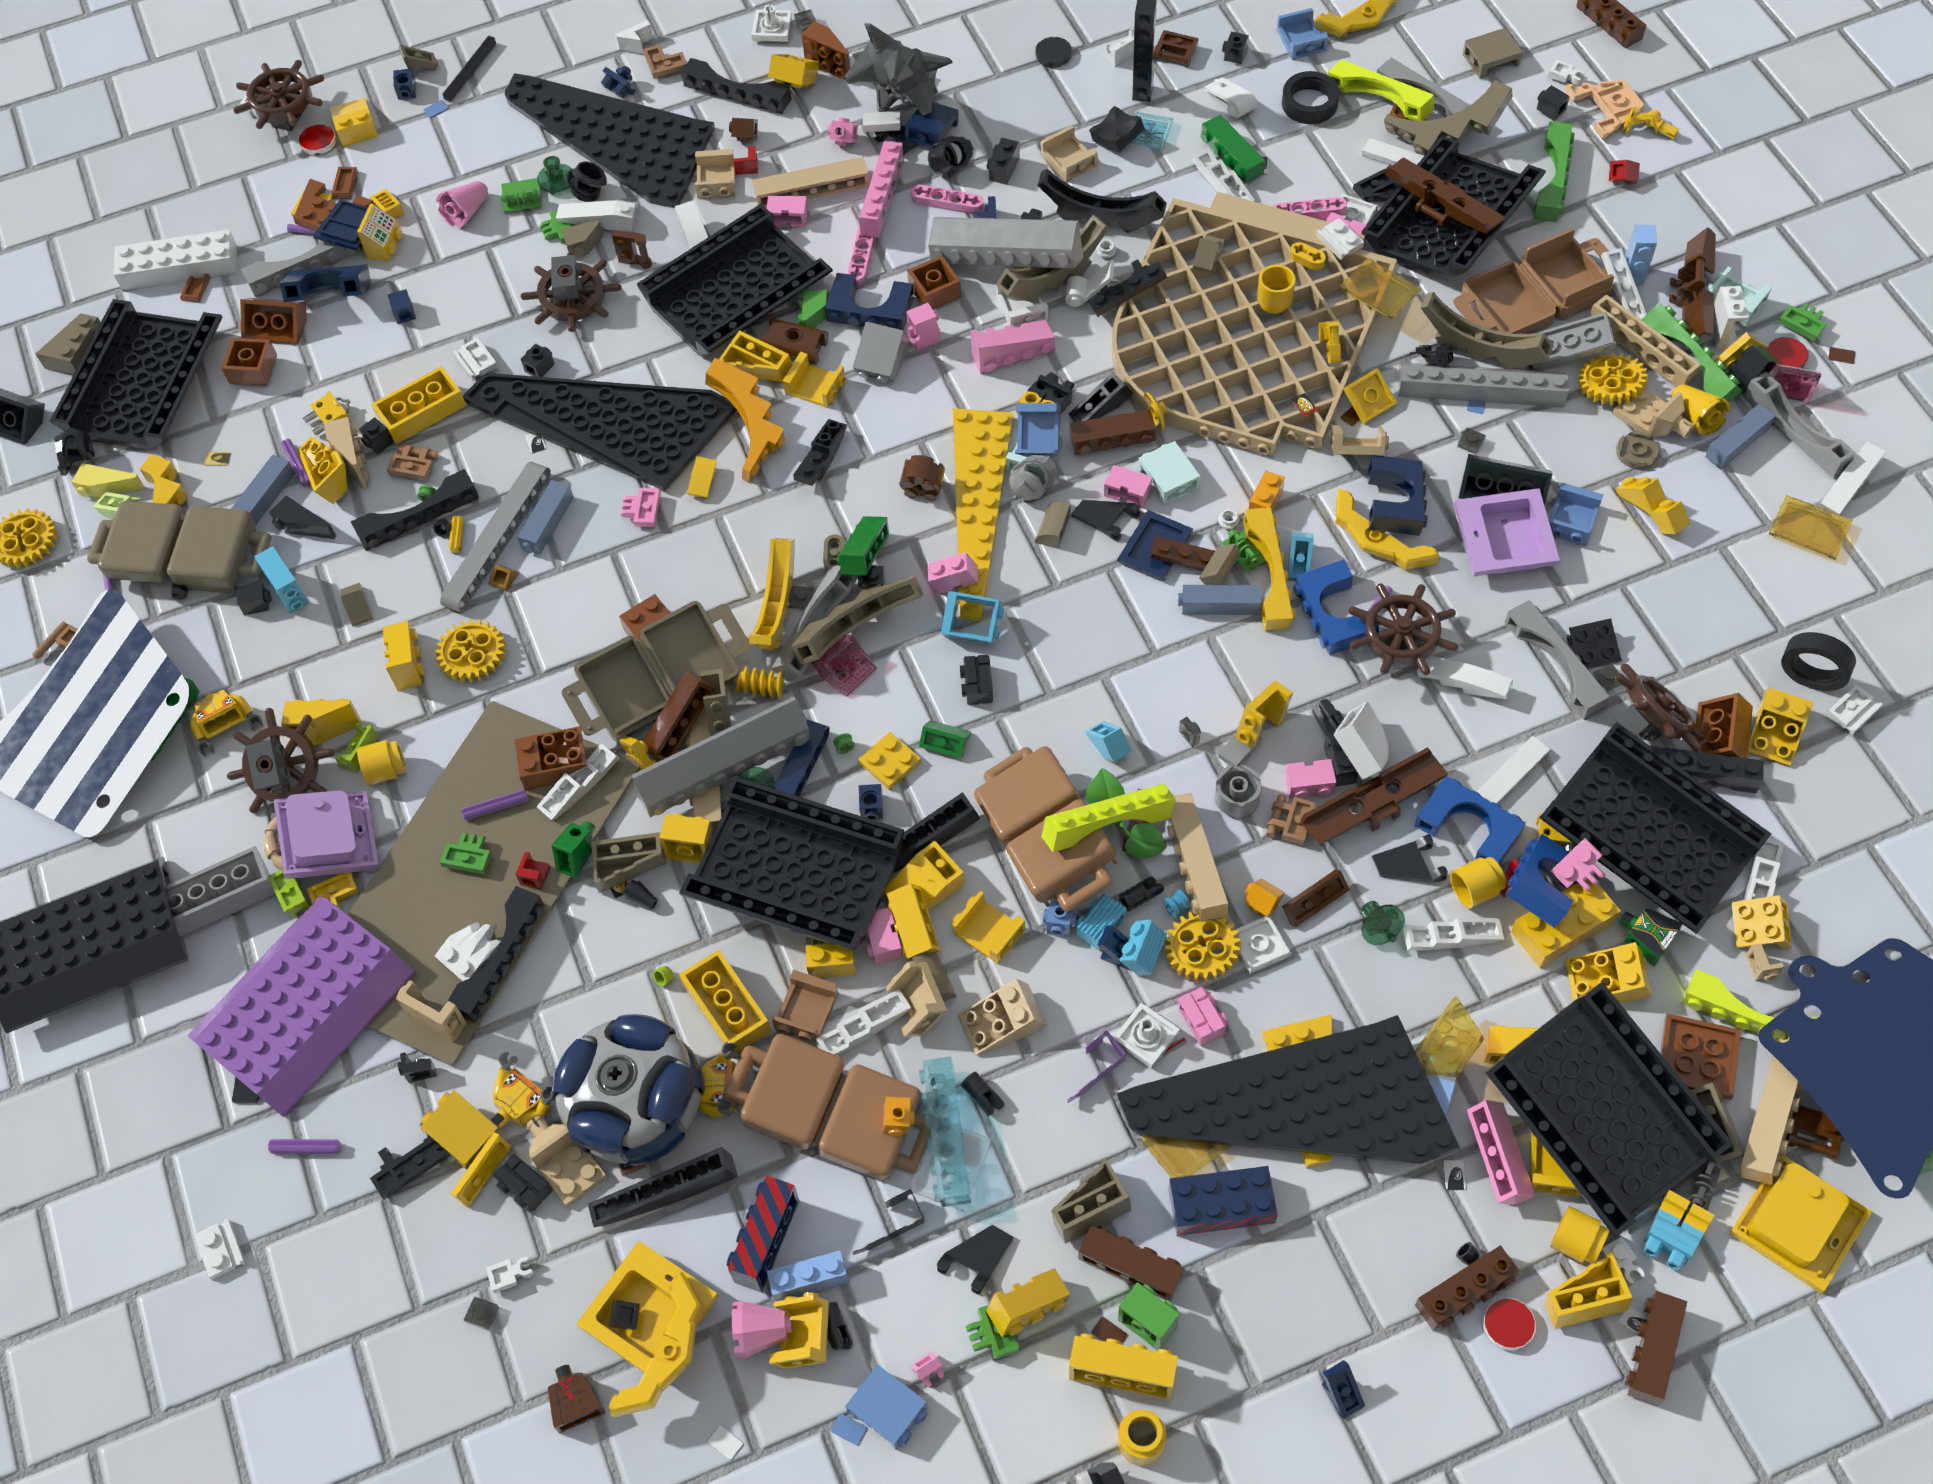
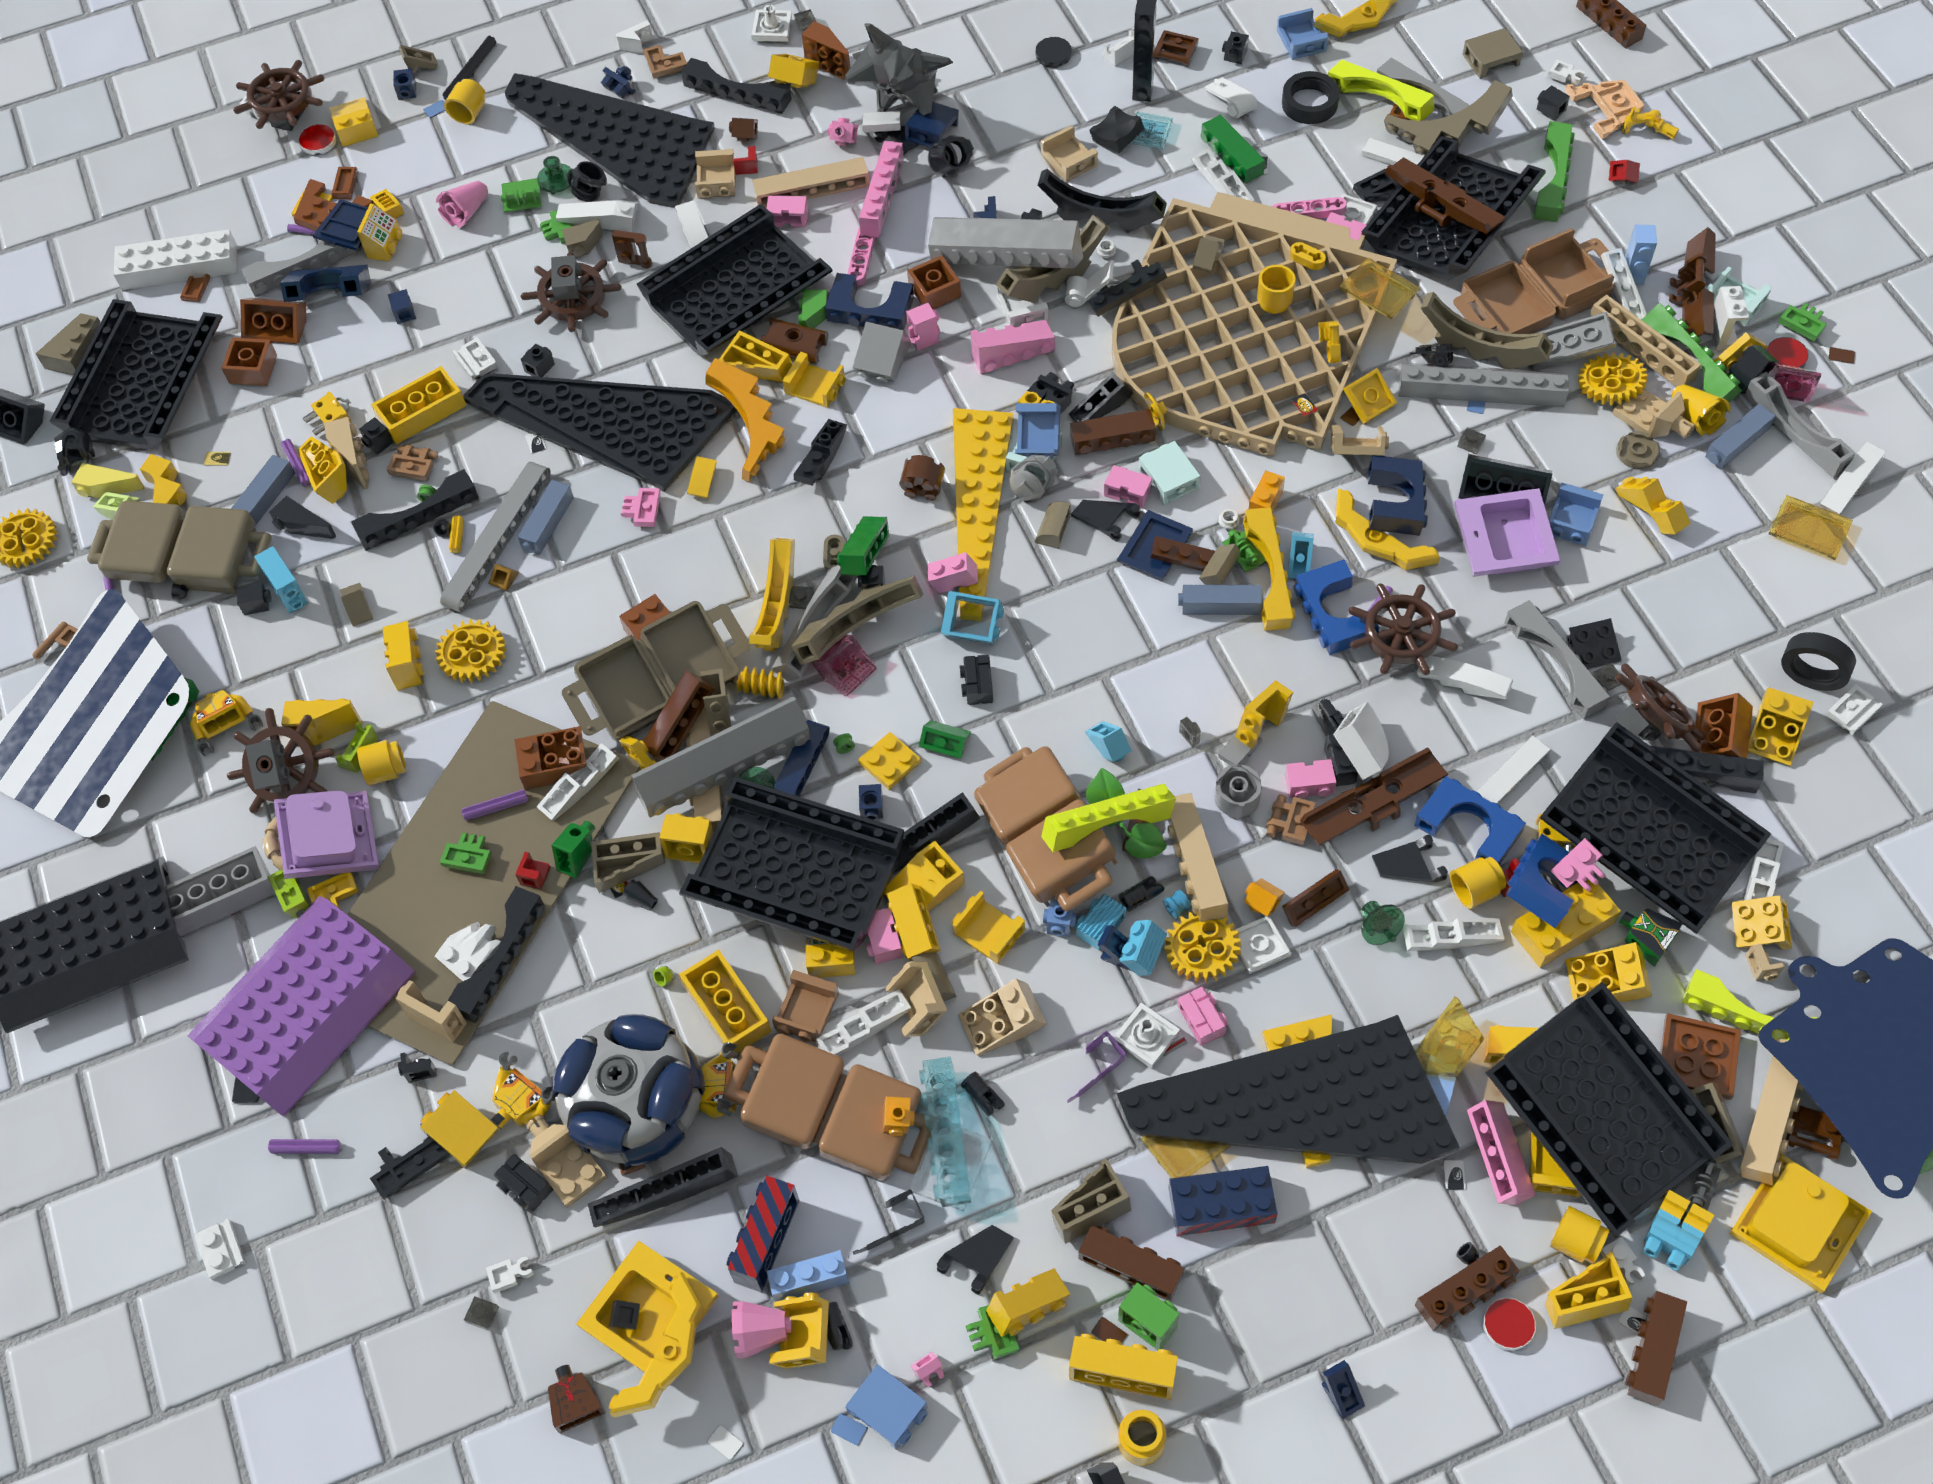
(465, 101): none -> yellow piece
(480, 1170): yellow tile -> none
(946, 201): bright pink beam -> none
(1003, 161): black brick -> none
(1340, 238): white plate -> none

